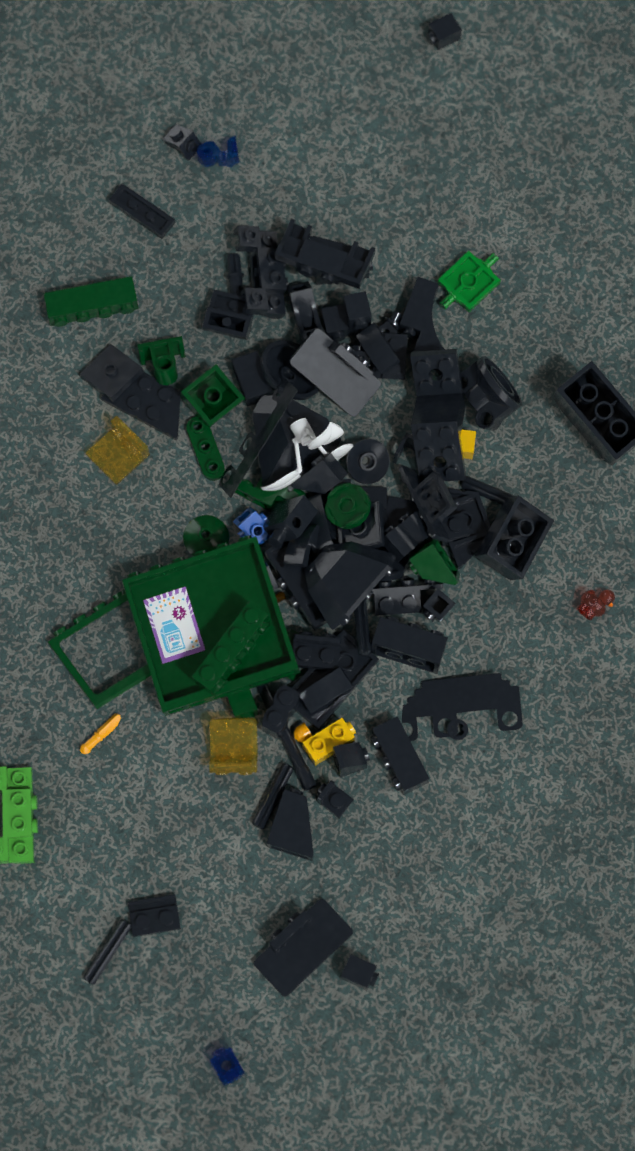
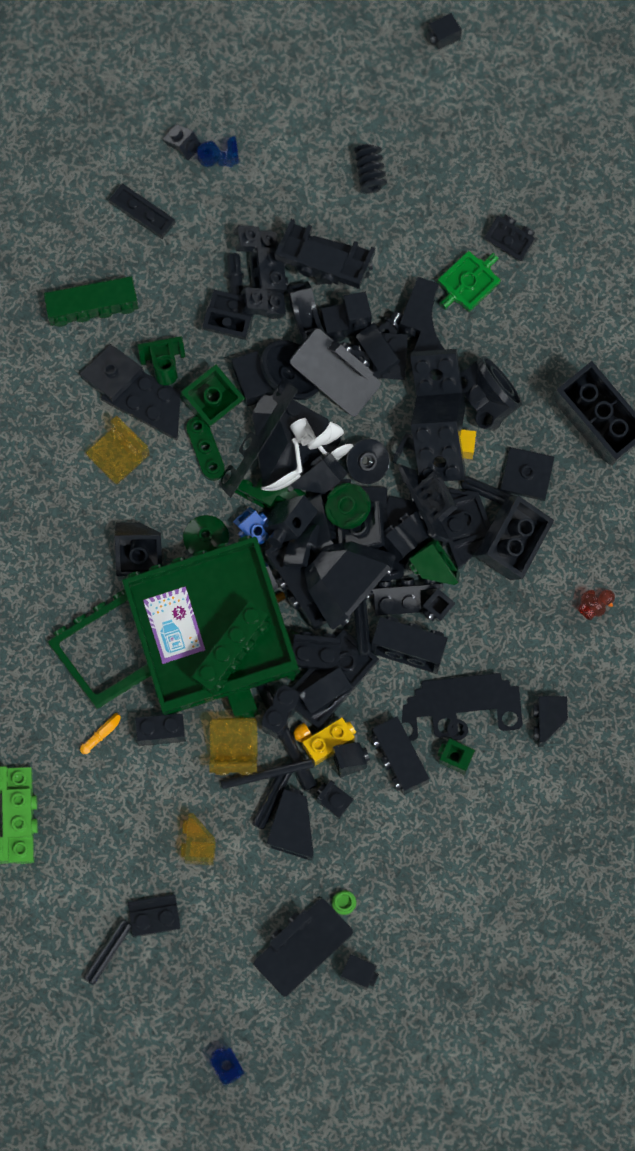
(136, 548): none -> black slope
(160, 729): none -> black brick
(199, 843): none -> clear yellow slope
(267, 773): none -> black bar
(344, 902): none -> bright green plate
(370, 168): none -> black piece
(465, 756): none -> dark green brick
(510, 237): none -> black bracket
(527, 474): none -> black plate
(551, 717): none -> black slope

